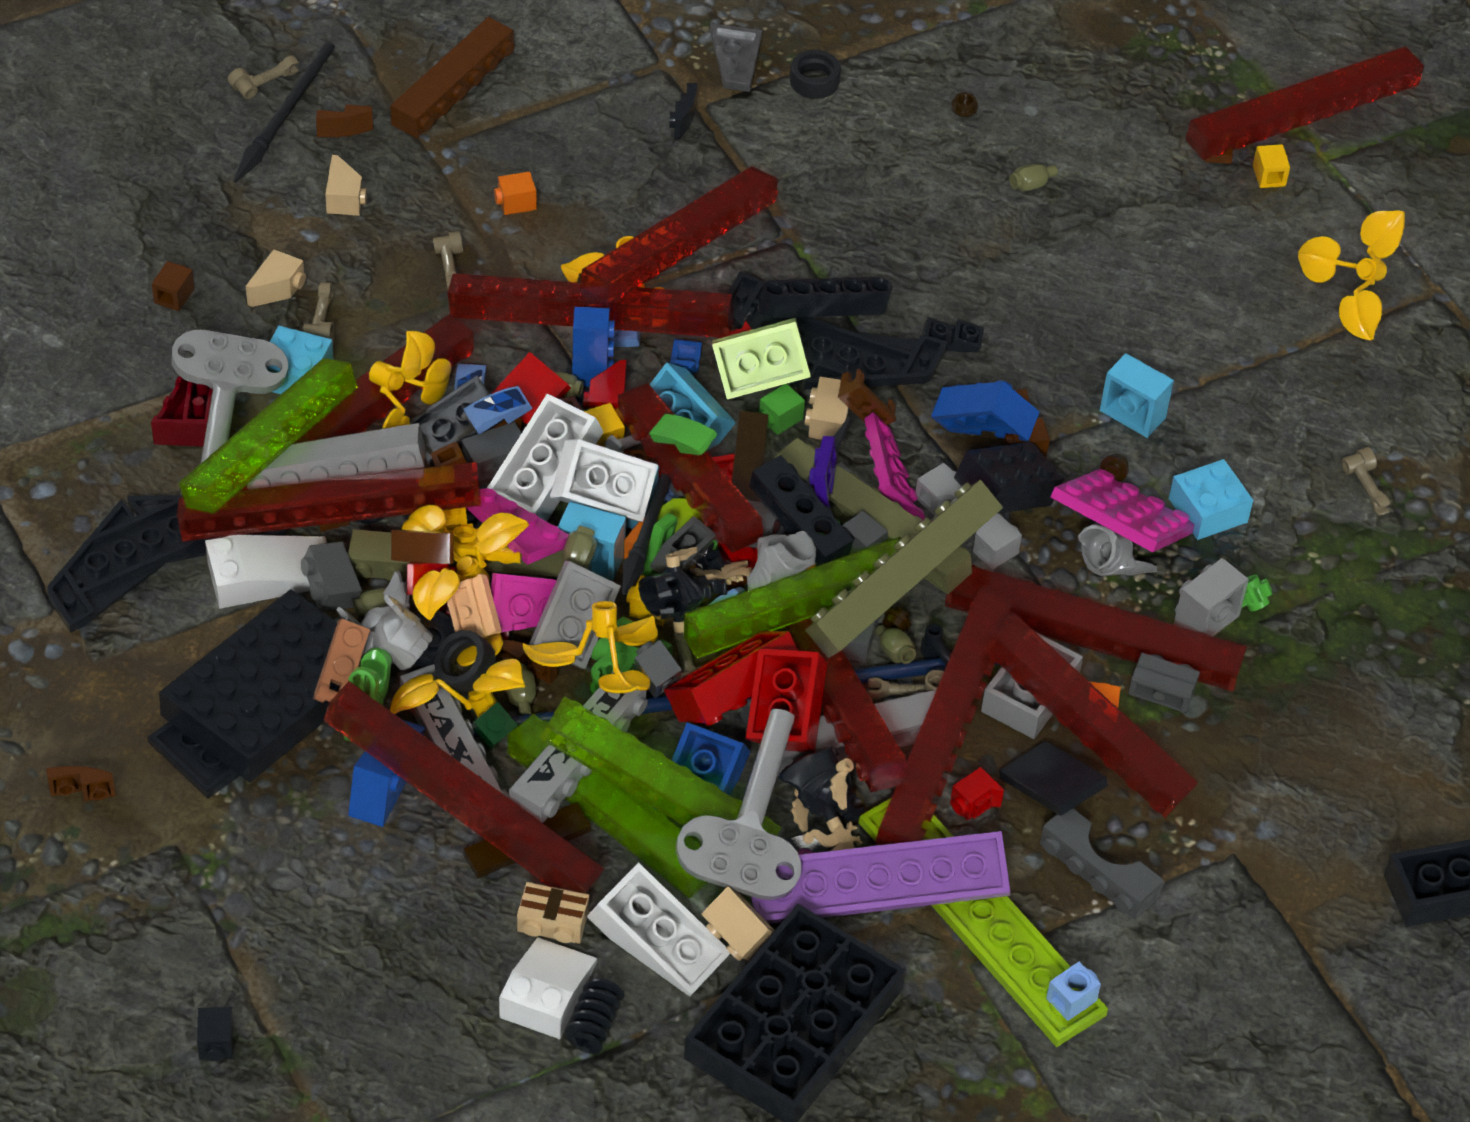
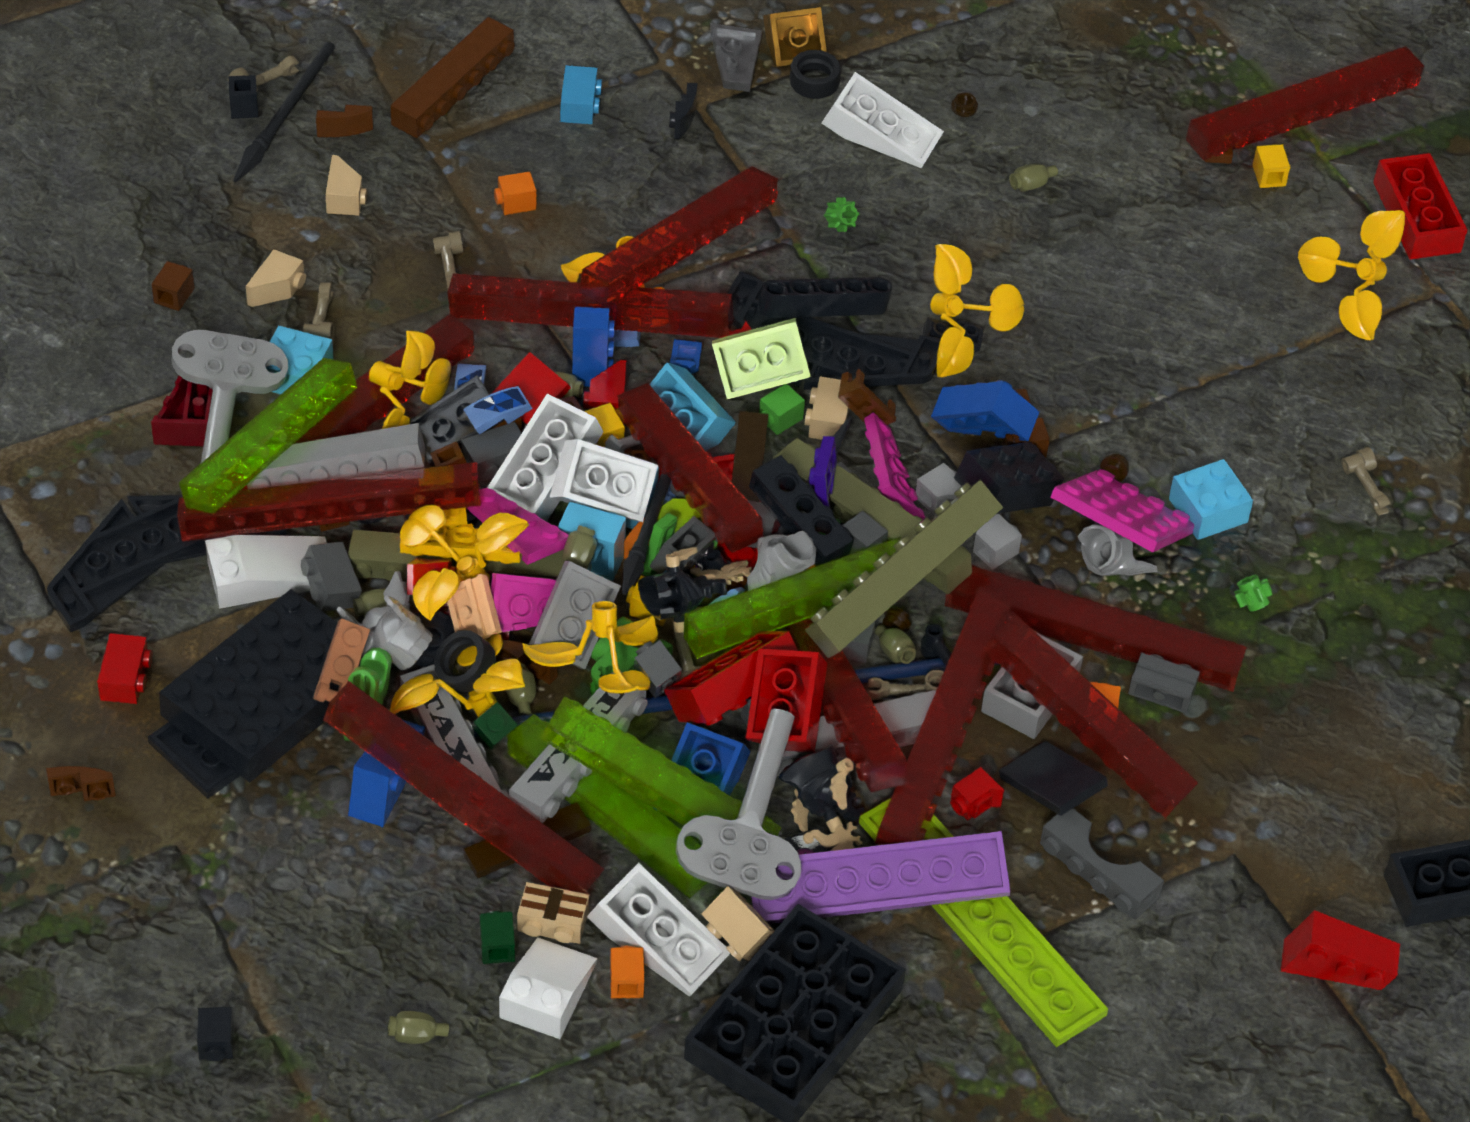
(124, 668): none -> red piece
(243, 96): none -> black brick
(415, 1027): none -> olive plant
(422, 546): reddish brown slope -> none
(497, 937): none -> dark green brick
(579, 95): none -> dark azure brick
(593, 1015): black piece -> none
(627, 972): none -> orange brick
(685, 433): bright green slope -> none
(794, 33): none -> pearl gold slope
(841, 214): none -> bright green gear
(881, 123): none -> white slope
(950, 272): none -> yellow plant
(1069, 1001): light blue brick -> none
(1136, 395): medium azure brick -> none
(1211, 599): light grey brick -> none
(1340, 953): none -> red wedge
(1431, 216): none -> red brick

